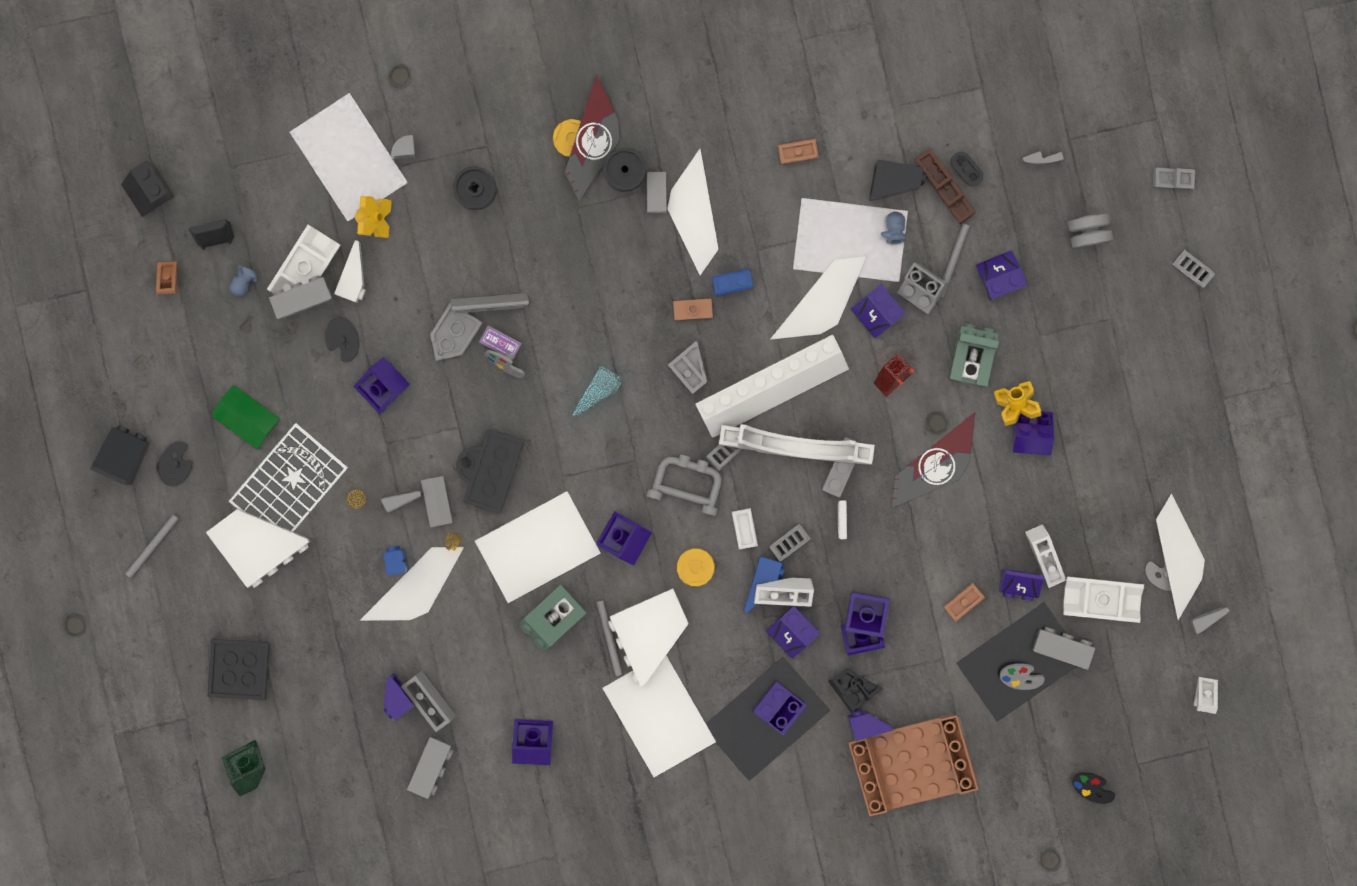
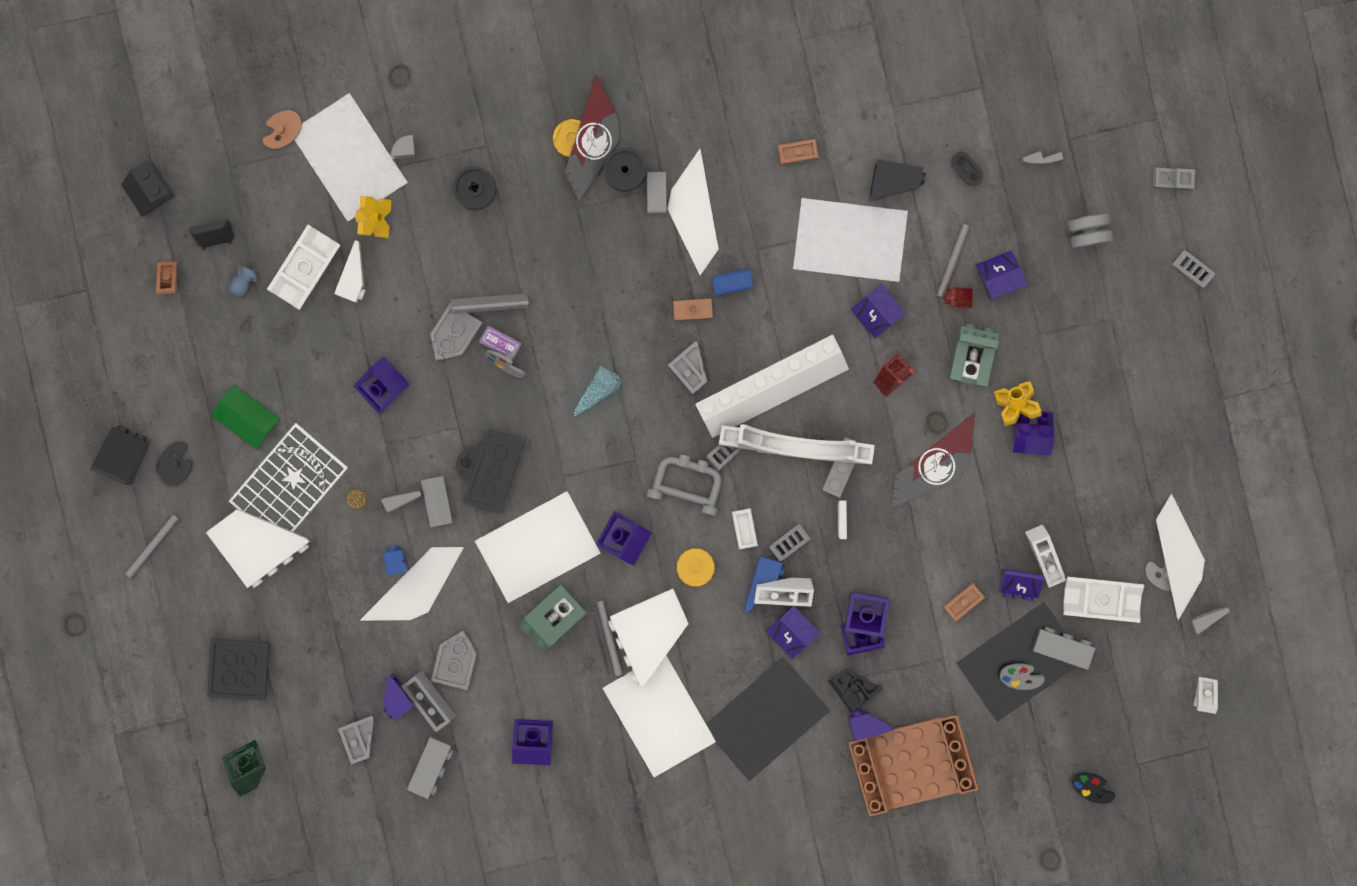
(285, 124): none -> nougat piece
(300, 297): light grey brick -> none
(340, 333): black piece -> none
(358, 739): none -> light grey wing
(452, 541): clear yellow plate -> none
(455, 662): none -> light grey tile
(779, 707): dark purple slope -> none
(825, 300): white sticker -> none
(896, 225): sand blue animal -> none
(922, 288): light grey brick -> none
(945, 186): reddish brown slope -> none
(959, 297): none -> clear red slope

